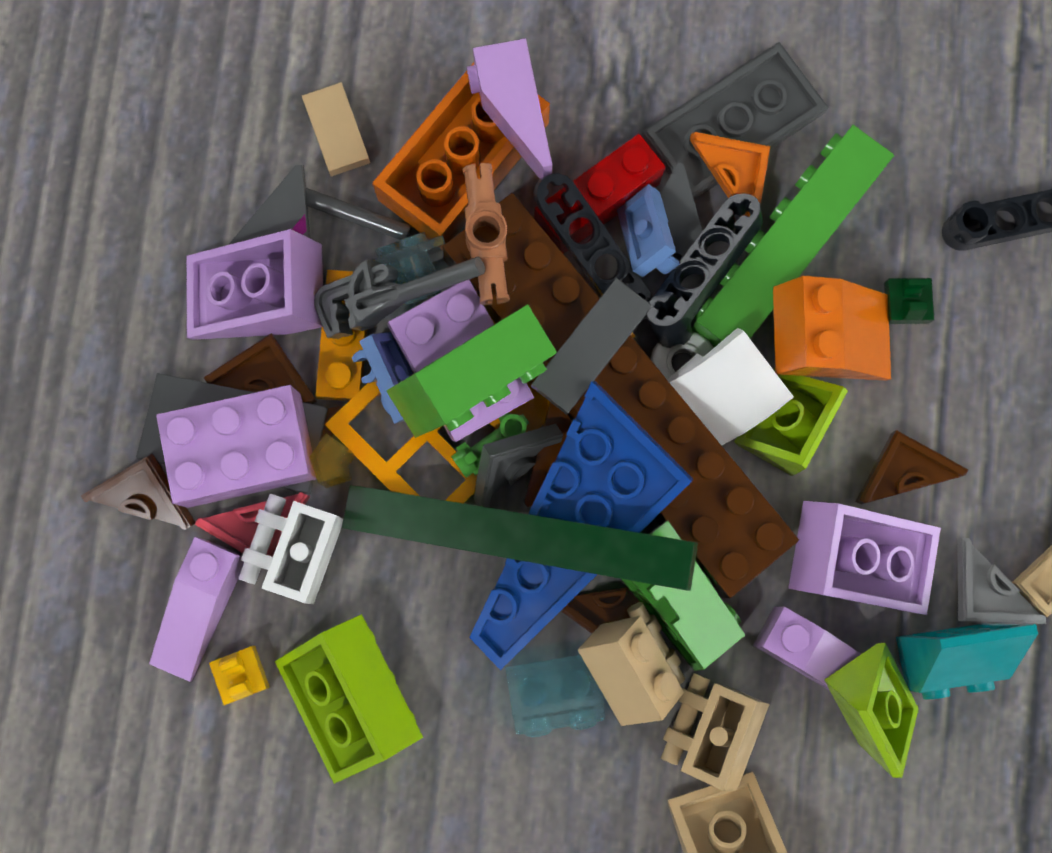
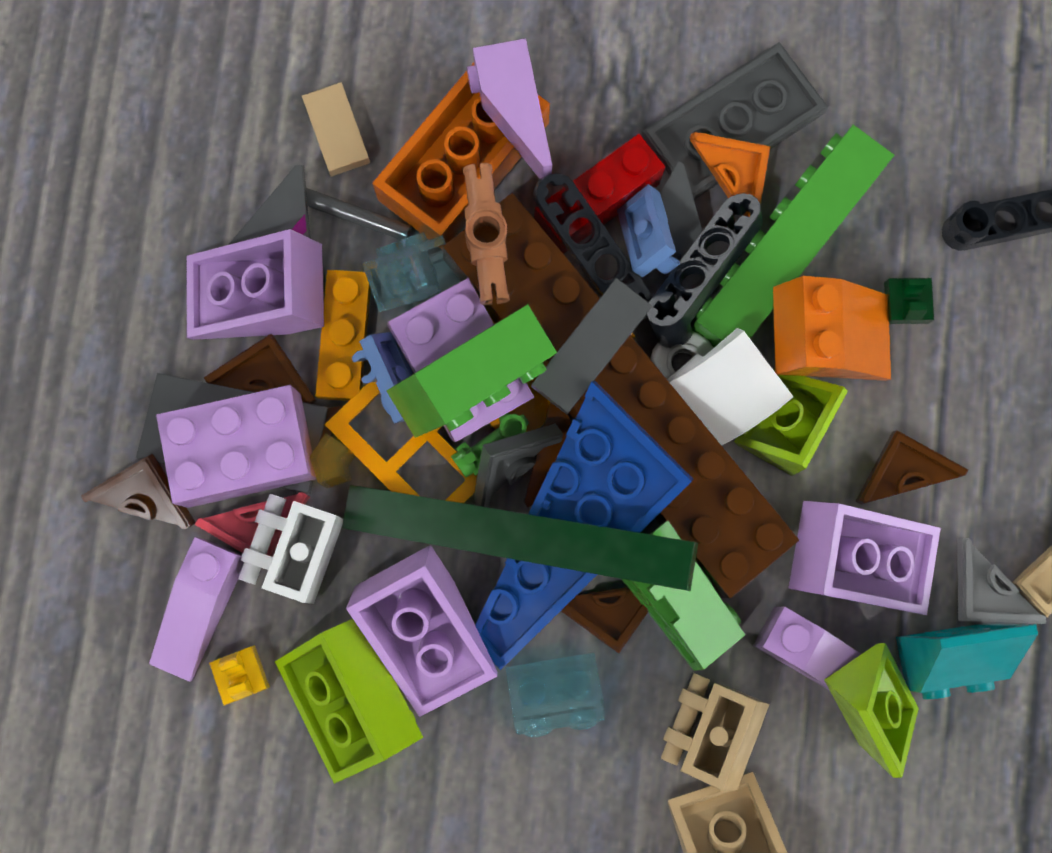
(373, 295): dark grey piece -> none
(422, 631): none -> lavender slope
(634, 667): tan brick -> none

